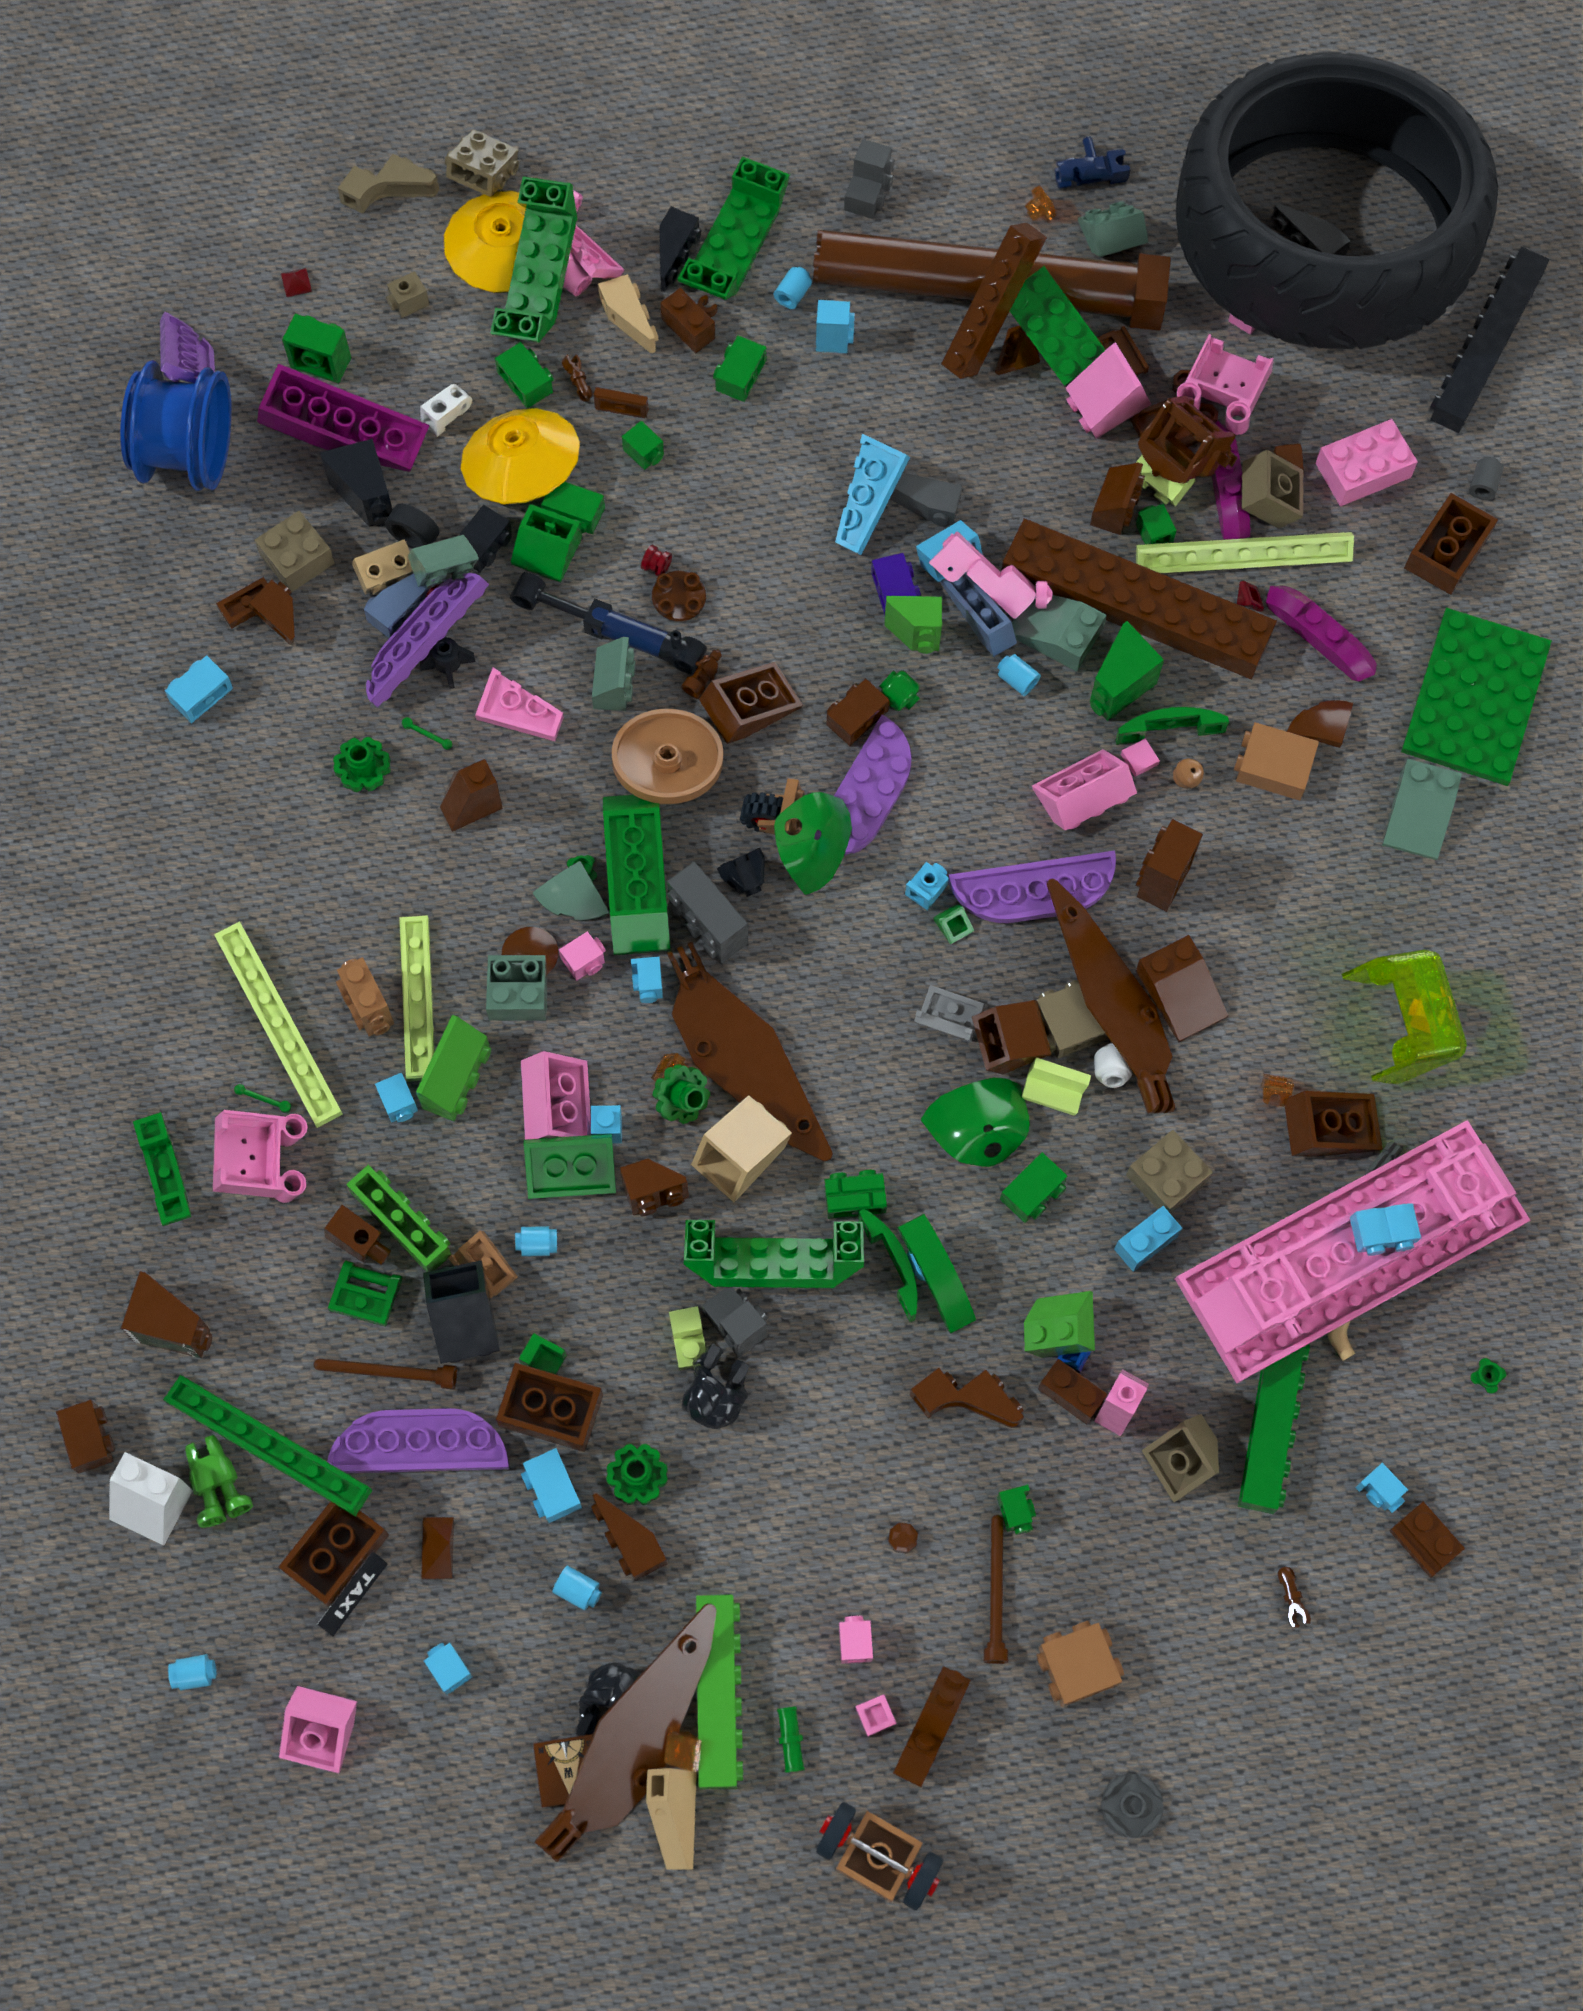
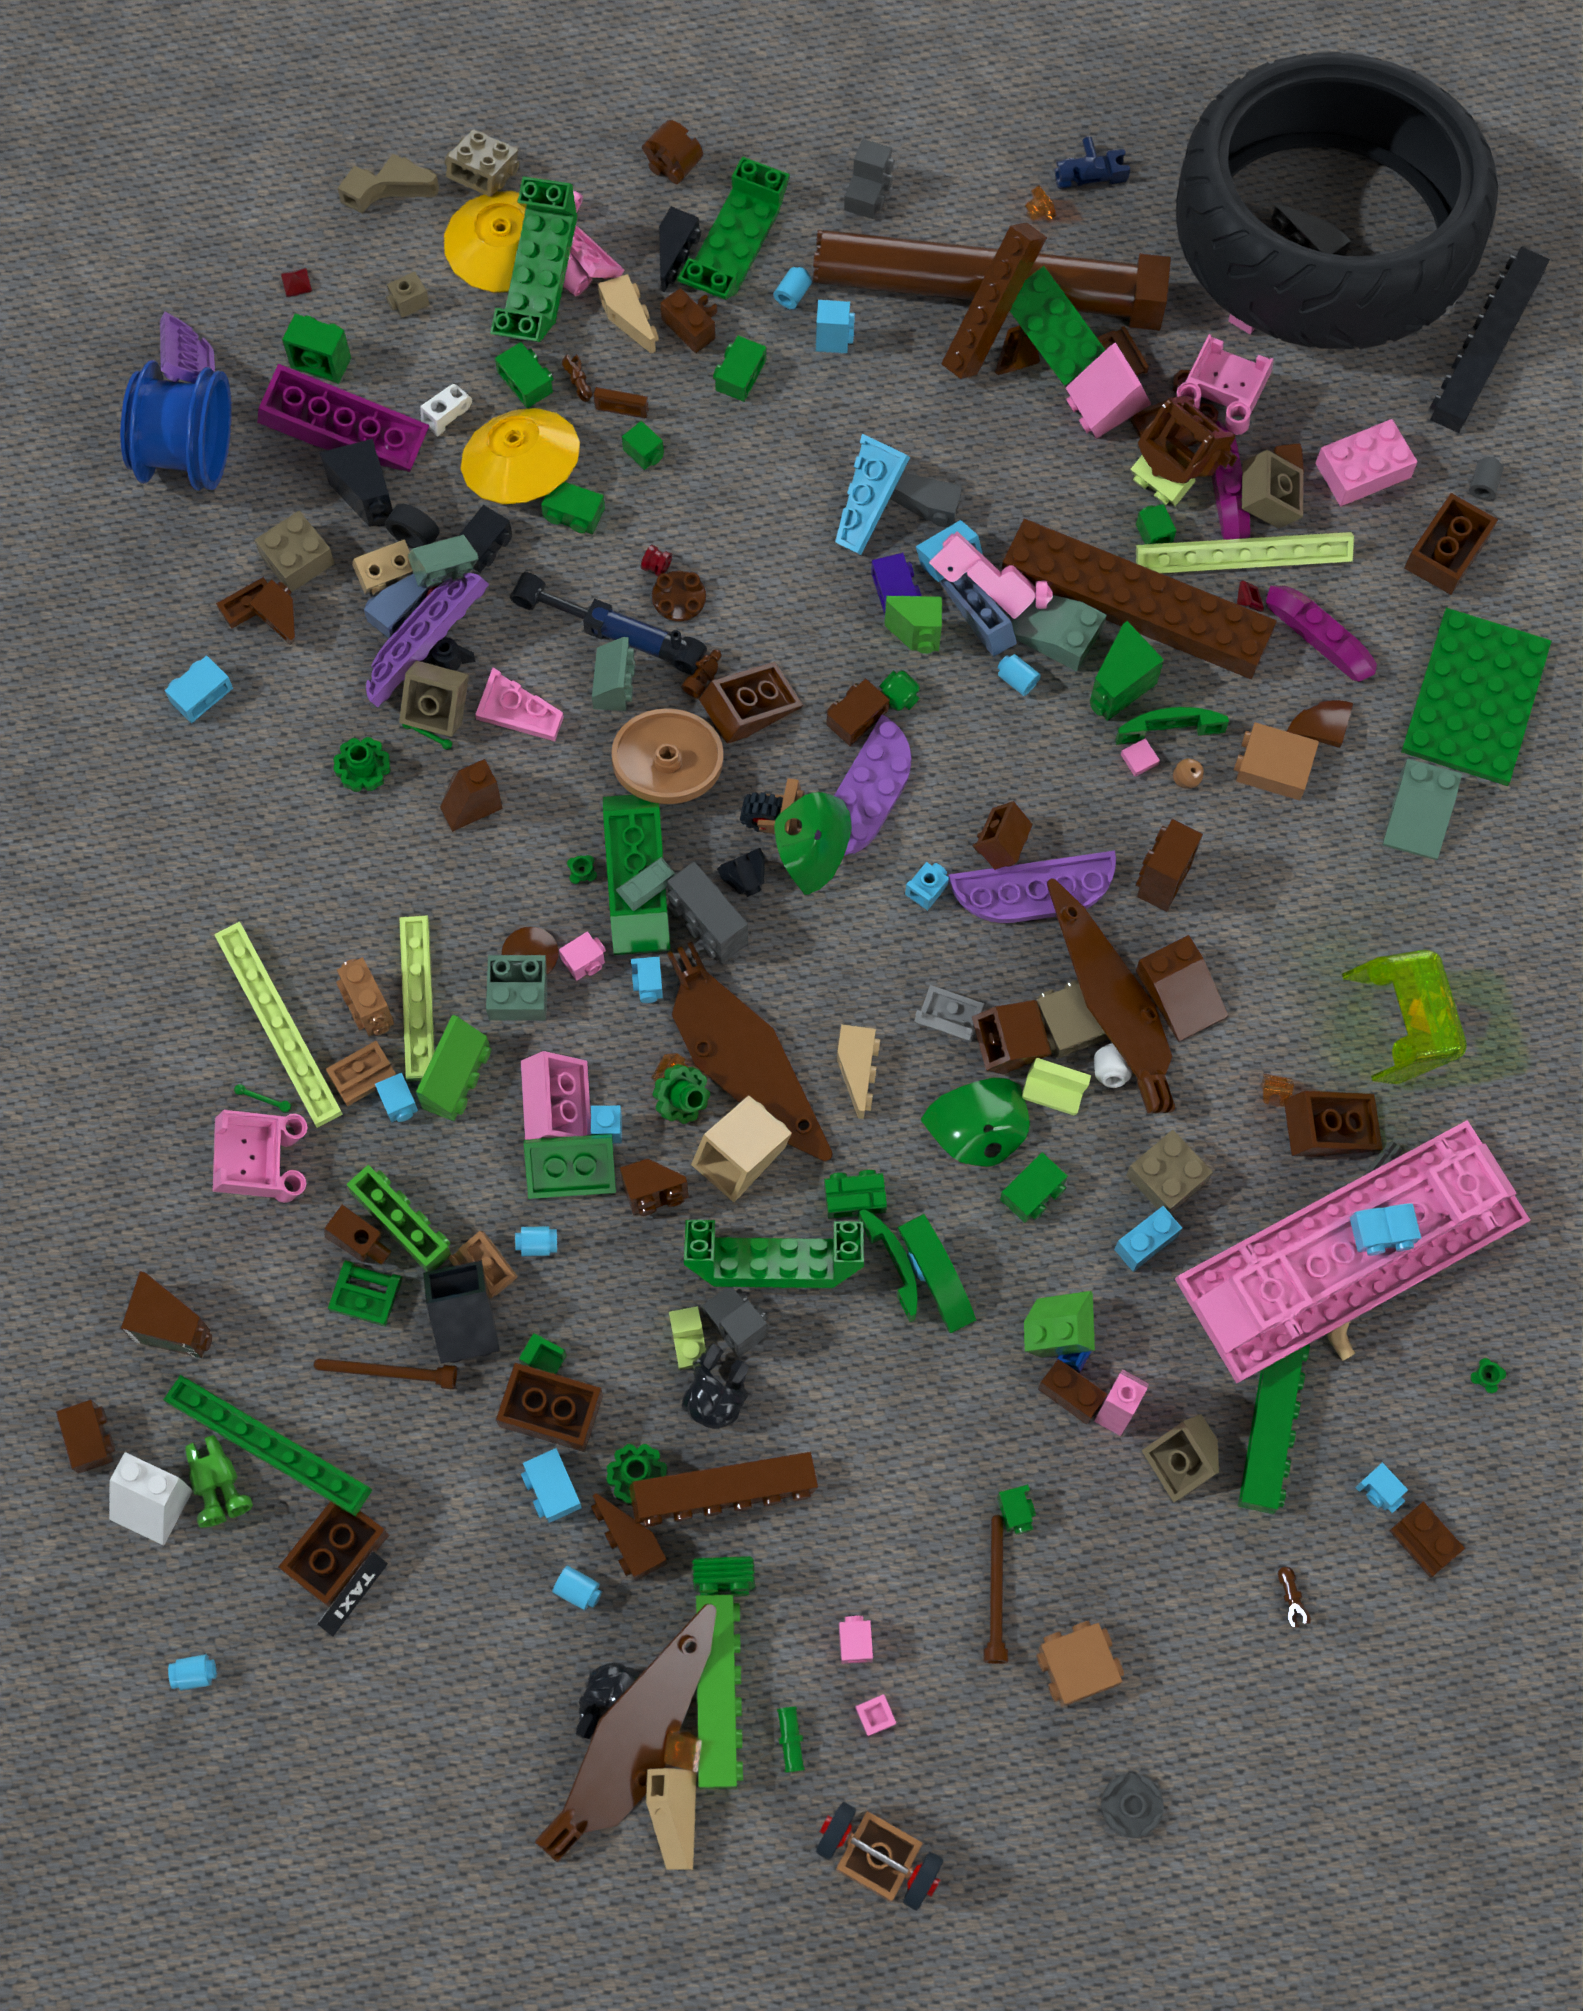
(163, 1169): green slope -> none
(317, 1729): bright pink slope -> none
(360, 1072): none -> medium nougat plate
(418, 1442): medium lavender plate -> none
(433, 698): none -> dark tan brick
(437, 1548): reddish brown slope -> none
(447, 1667): medium azure brick -> none
(546, 543): green slope -> none
(558, 1766): tile -> none
(572, 895): sand green brick -> none
(646, 884): none -> sand green tile
(672, 151): none -> reddish brown brick
(723, 1488): none -> reddish brown brick
(724, 1575): none -> green brick
(855, 1059): none -> tan slope
(902, 1538): reddish brown tile -> none
(932, 1726): reddish brown arch -> none
(954, 923): green slope -> none
(980, 1396): reddish brown arch -> none
(1003, 835): none -> reddish brown brick
(1085, 789): bright pink slope -> none
(1113, 228): sand green slope -> none
(1118, 498): reddish brown slope -> none

